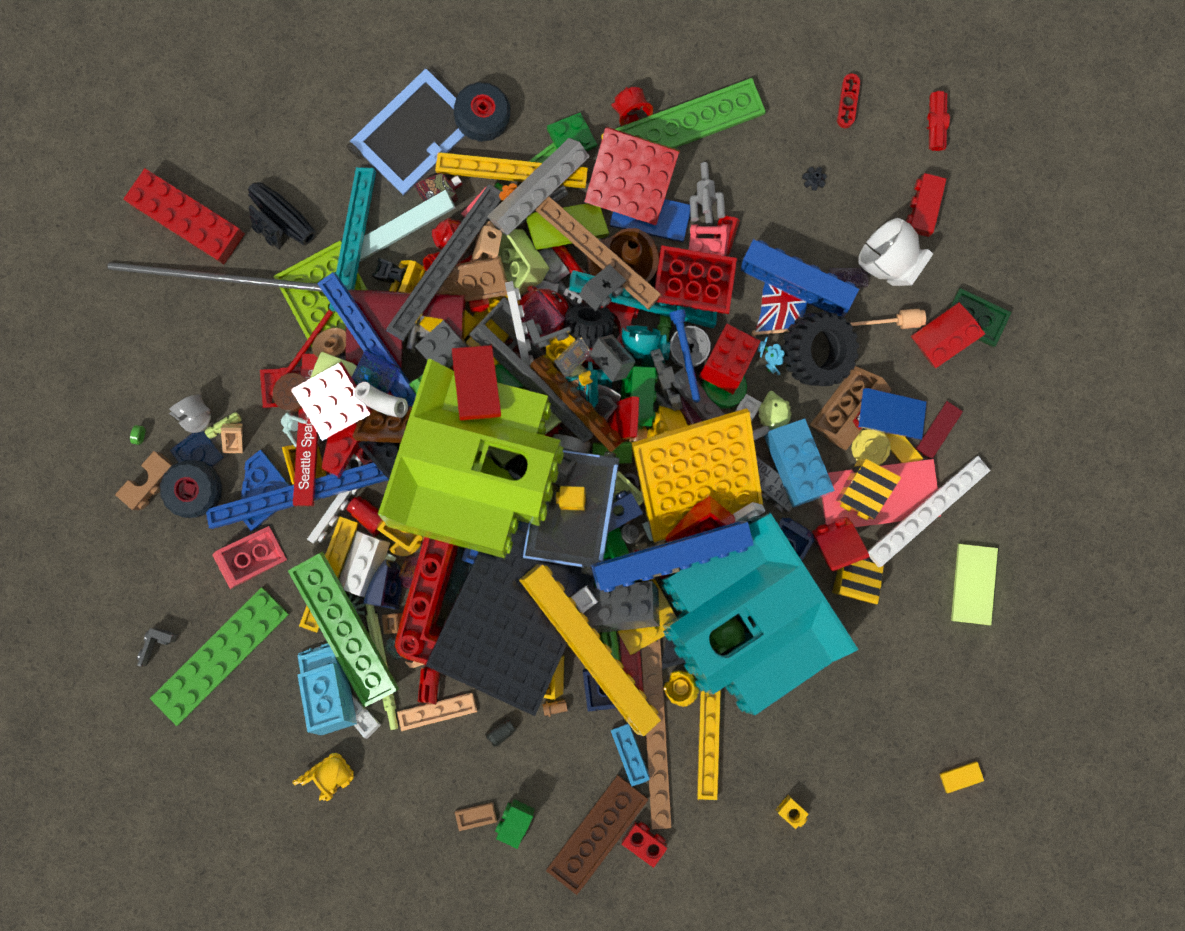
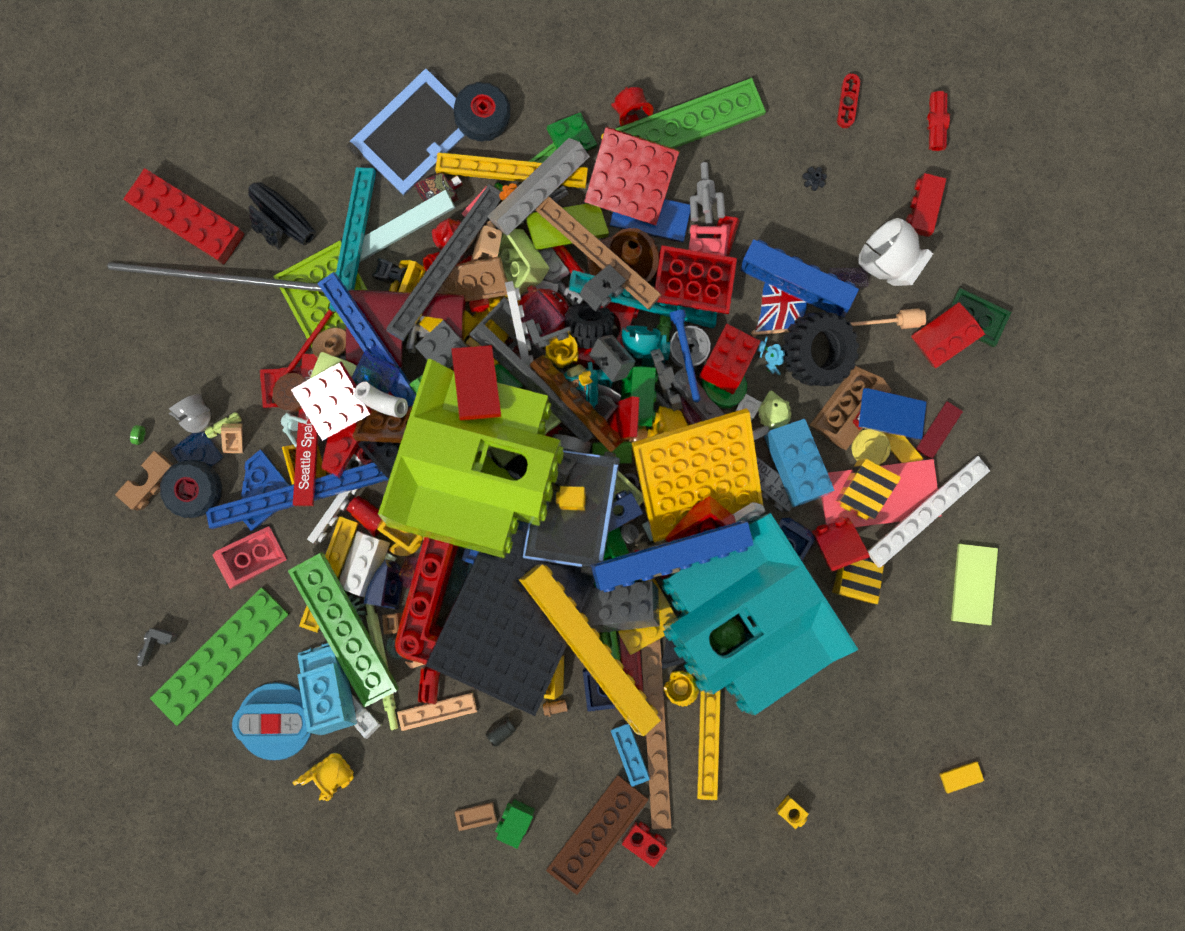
(272, 722): none -> dark azure piece
(573, 357): clear tile -> none
(584, 599): white tile -> none

